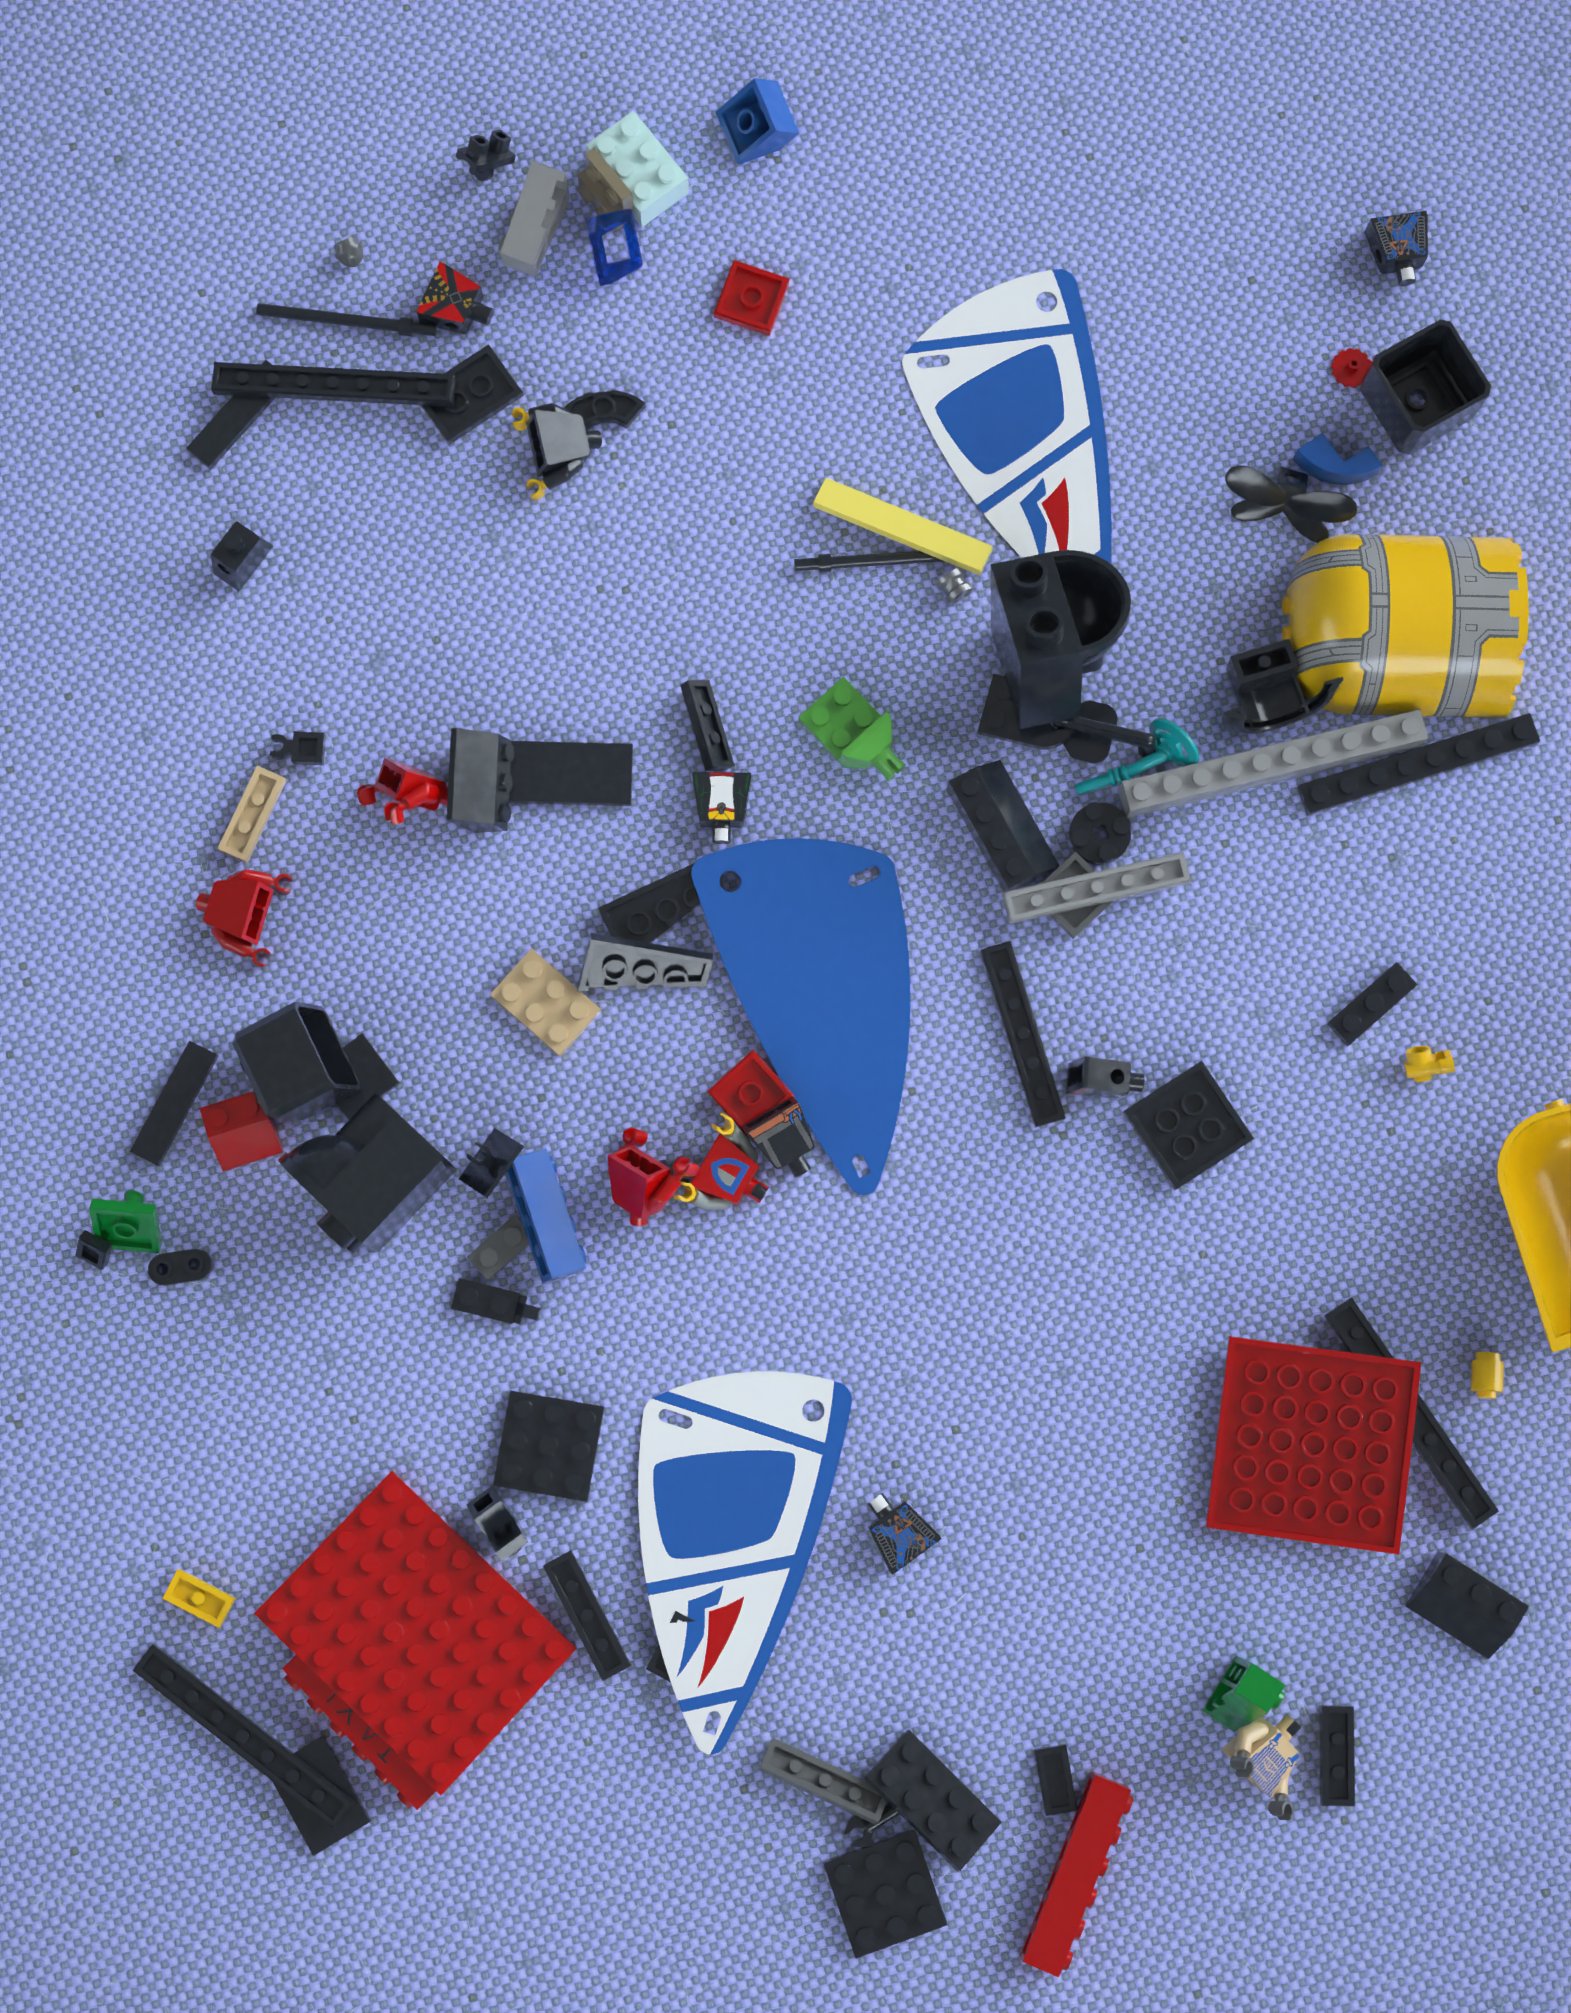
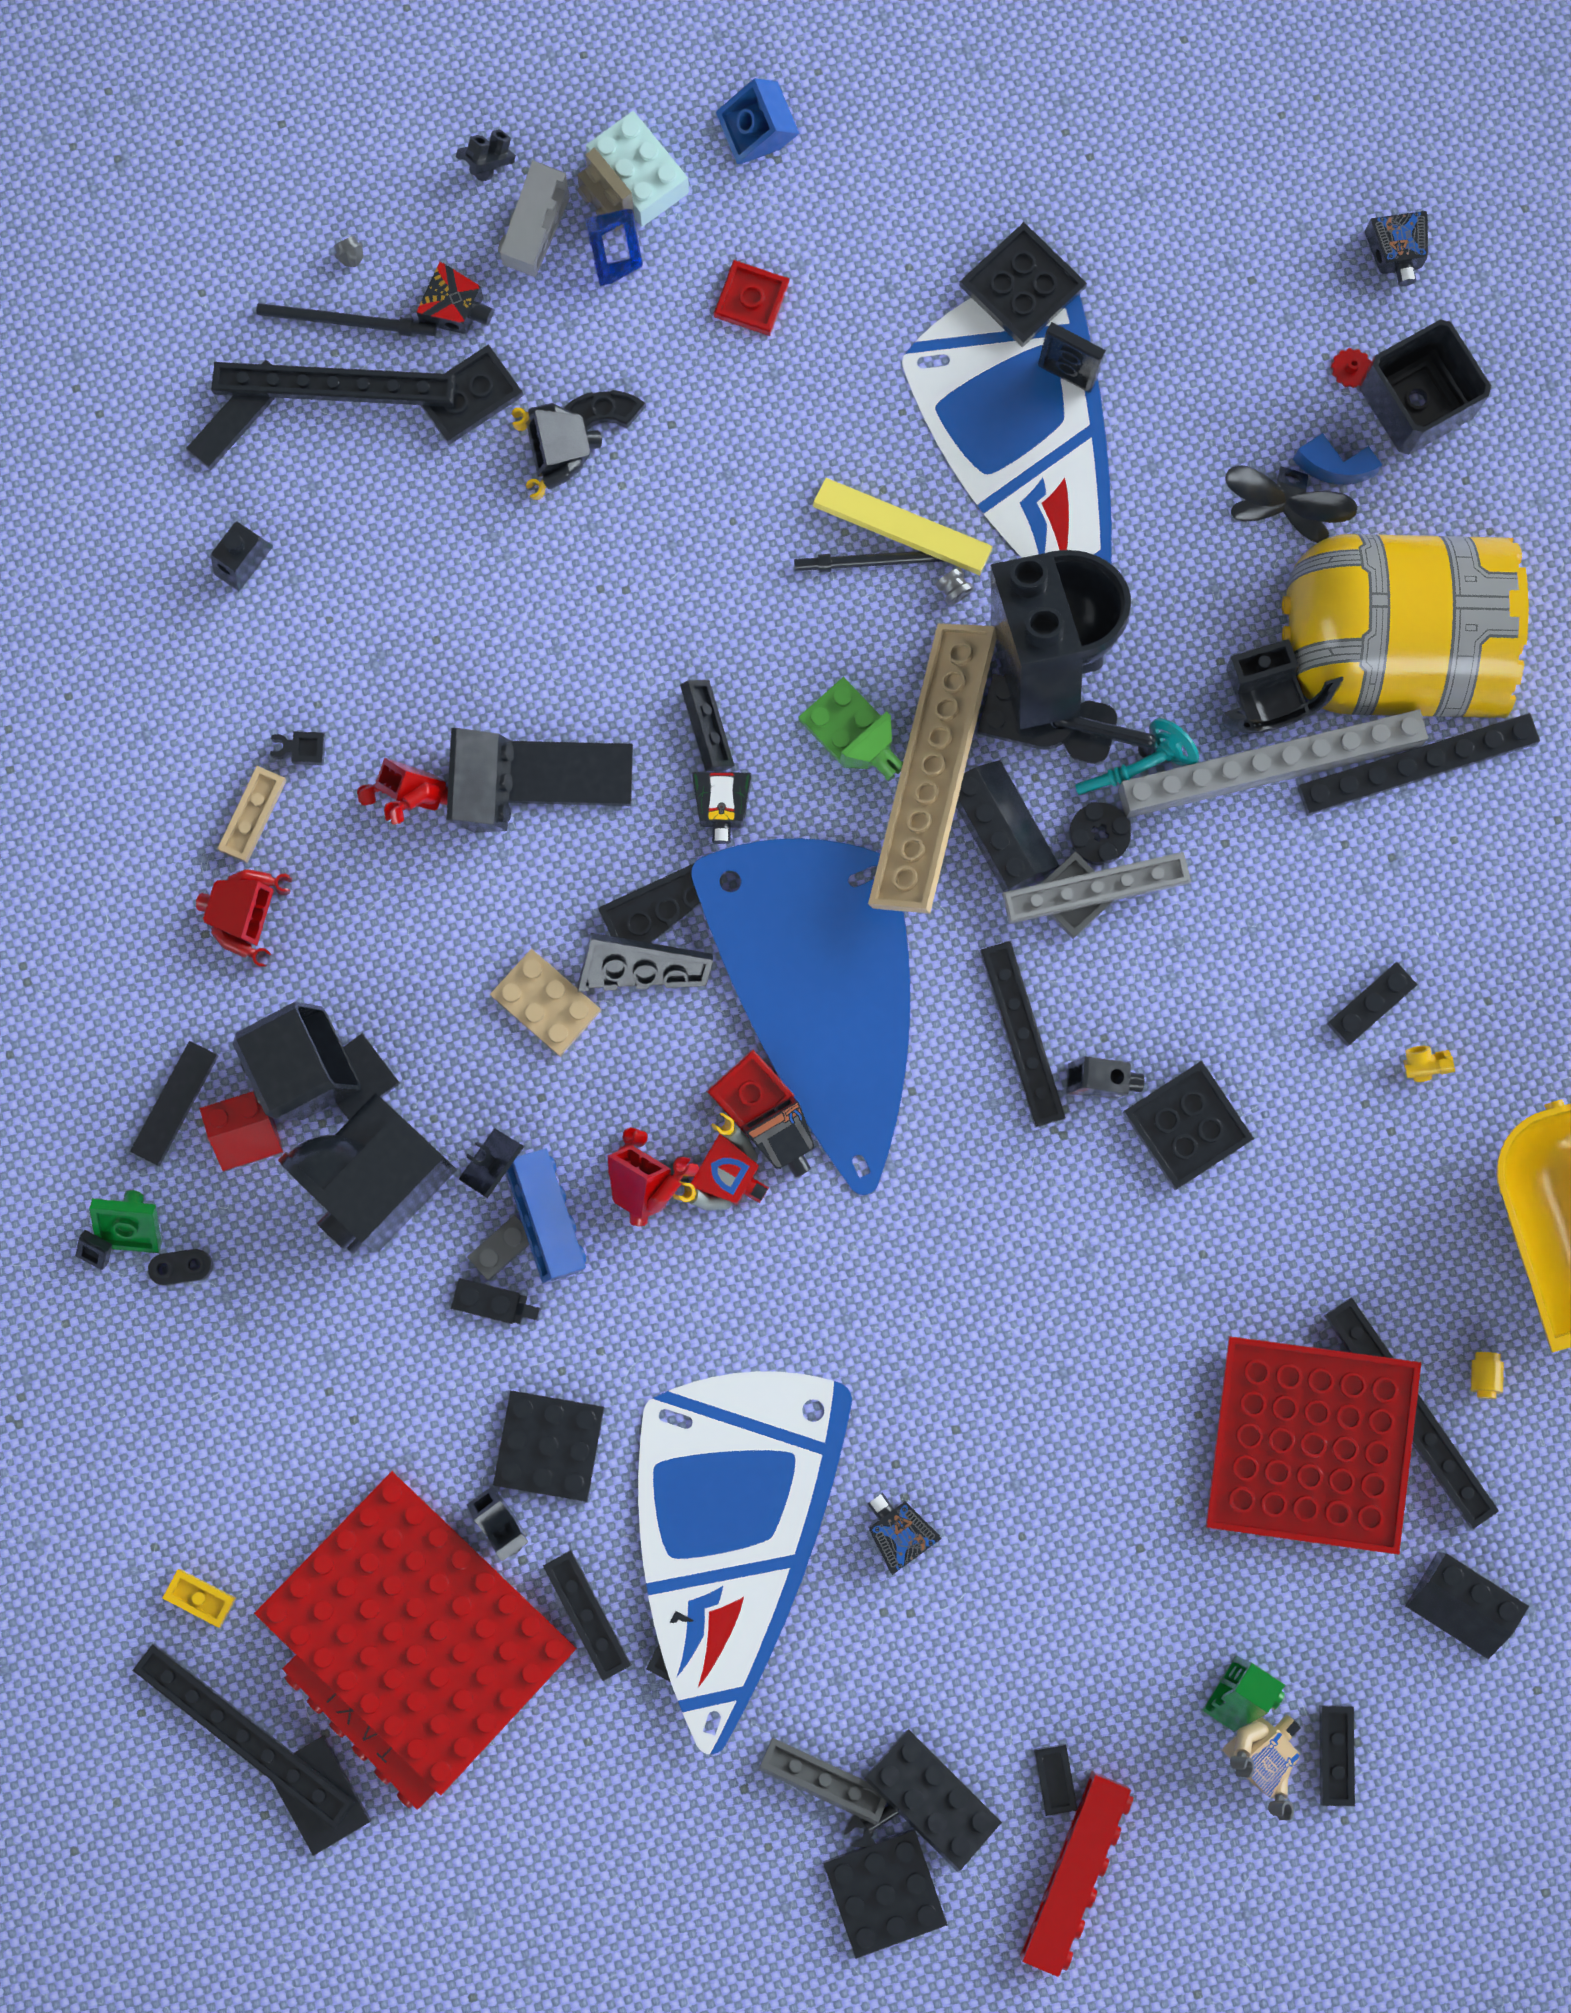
(933, 768): none -> tan plate
(1023, 284): none -> black plate
(1071, 357): none -> black tile

